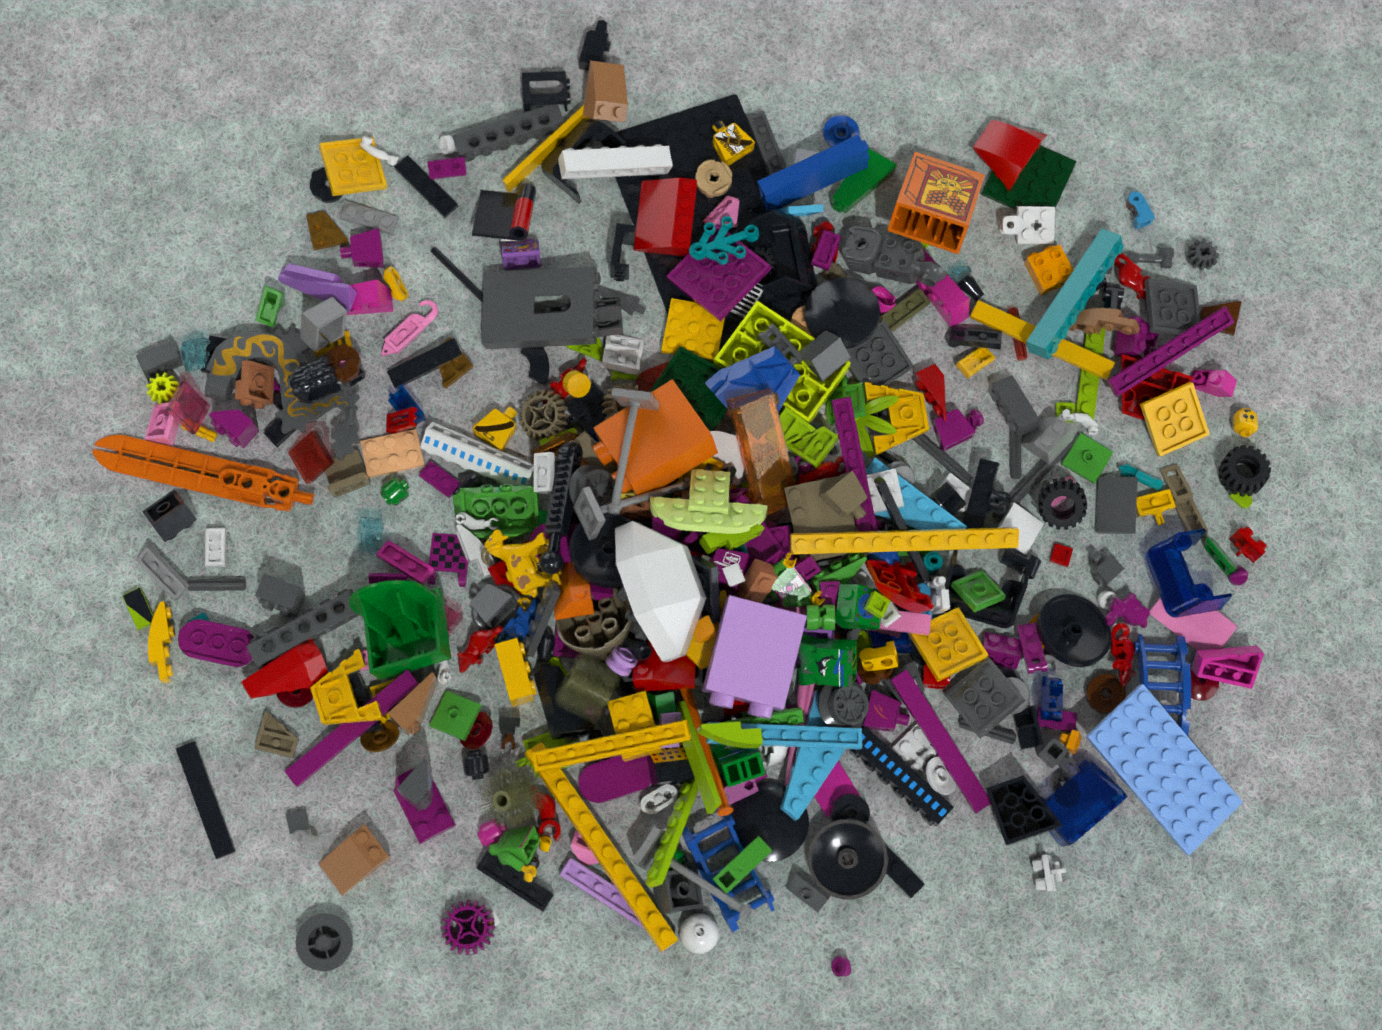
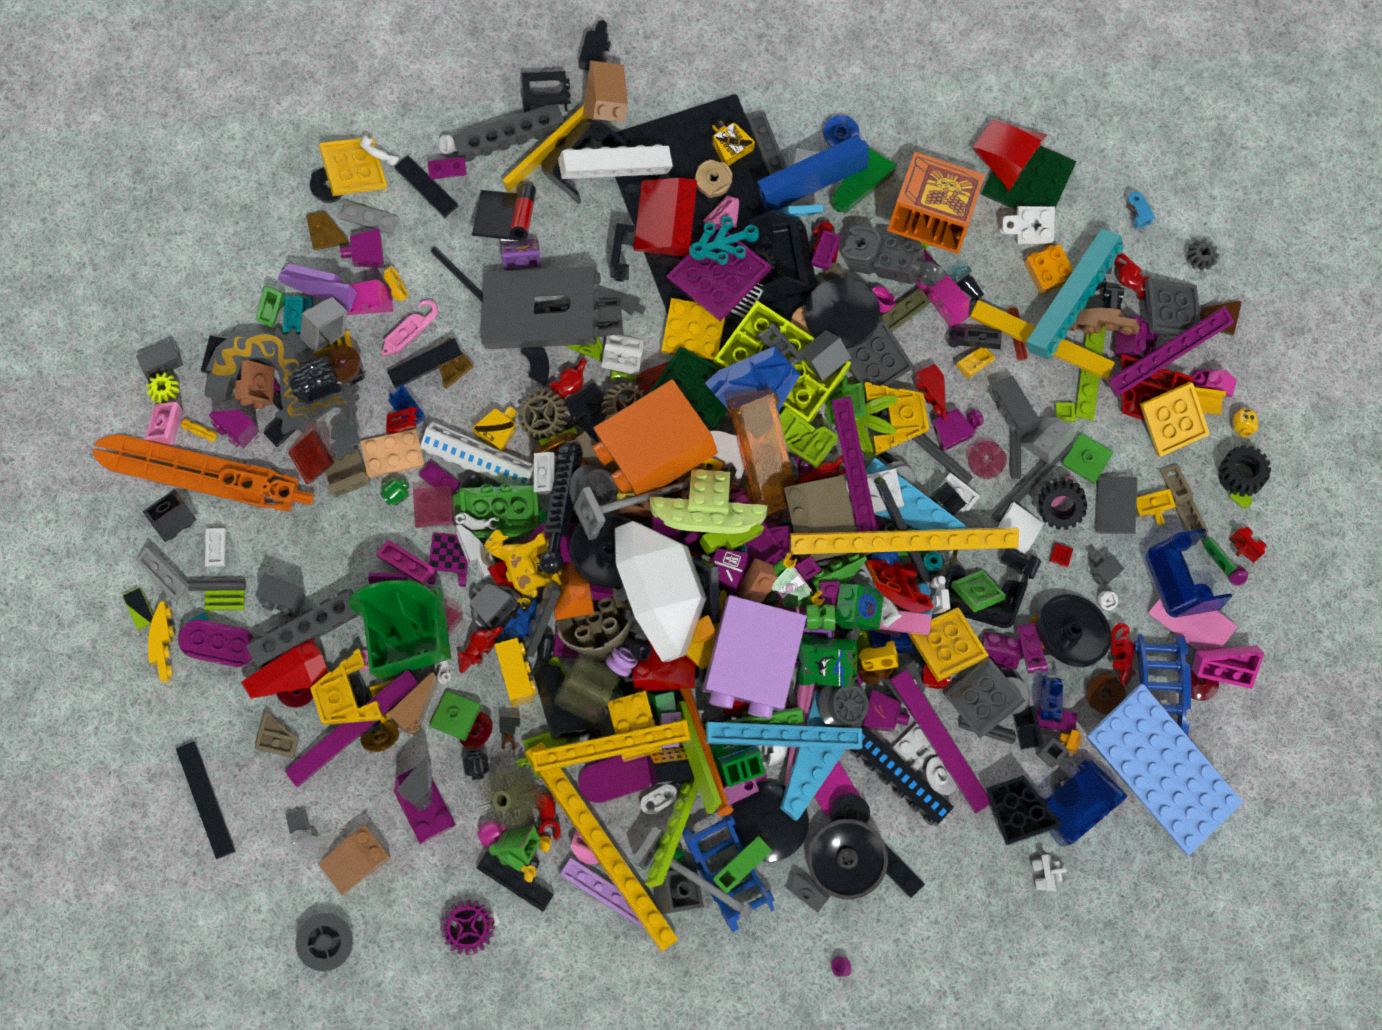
(188, 407): clear pink plate -> none
(194, 354): clear light blue hand -> none
(224, 600): none -> lime tile
(293, 310): none -> teal plate
(370, 534): clear light blue hand -> none
(433, 507): none -> clear pink plate
(576, 383): yellow piece -> none
(635, 401): light grey tile -> none
(708, 937): white cylinder -> none
(732, 734): lime slope -> none
(733, 574): white piece -> none
(846, 496): dark tan torso -> none
(877, 604): lime tile -> none
(984, 496): black plate -> none
(995, 453): none -> clear pink plate
(1082, 418): white arm -> none
(1129, 610): magenta animal -> none
(1144, 478): teal piece -> none
(1164, 258): dark grey brick -> none
(1210, 400): none -> yellow panel

